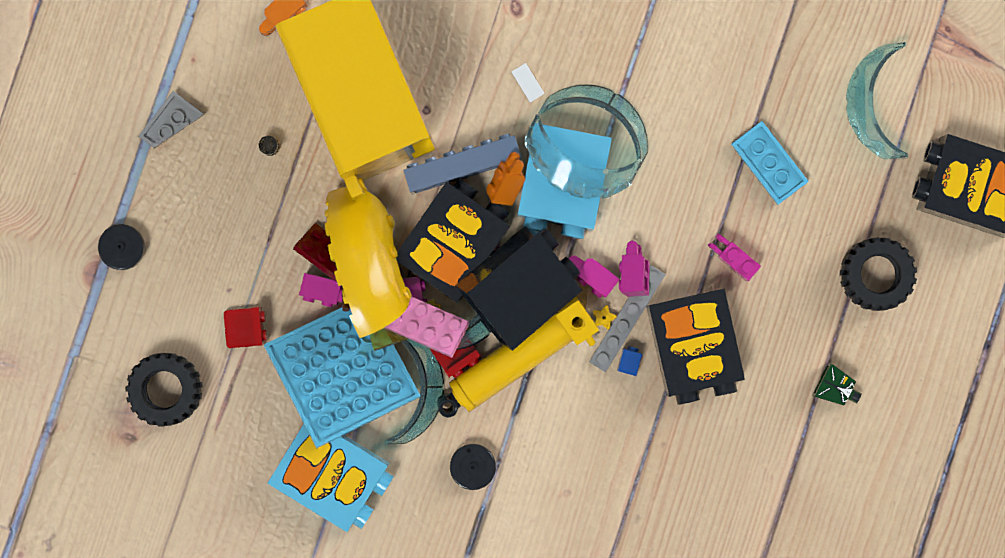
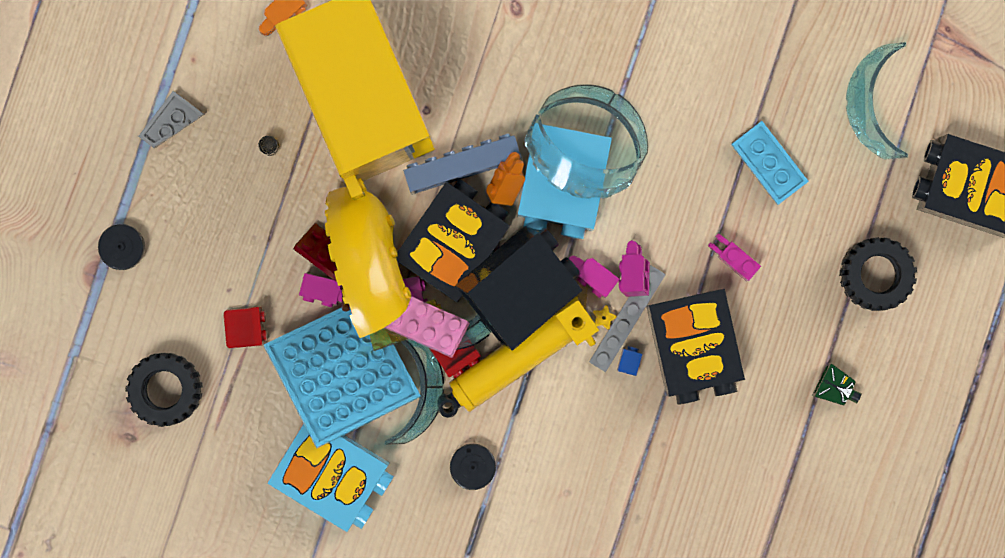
(527, 82): white sticker -> none

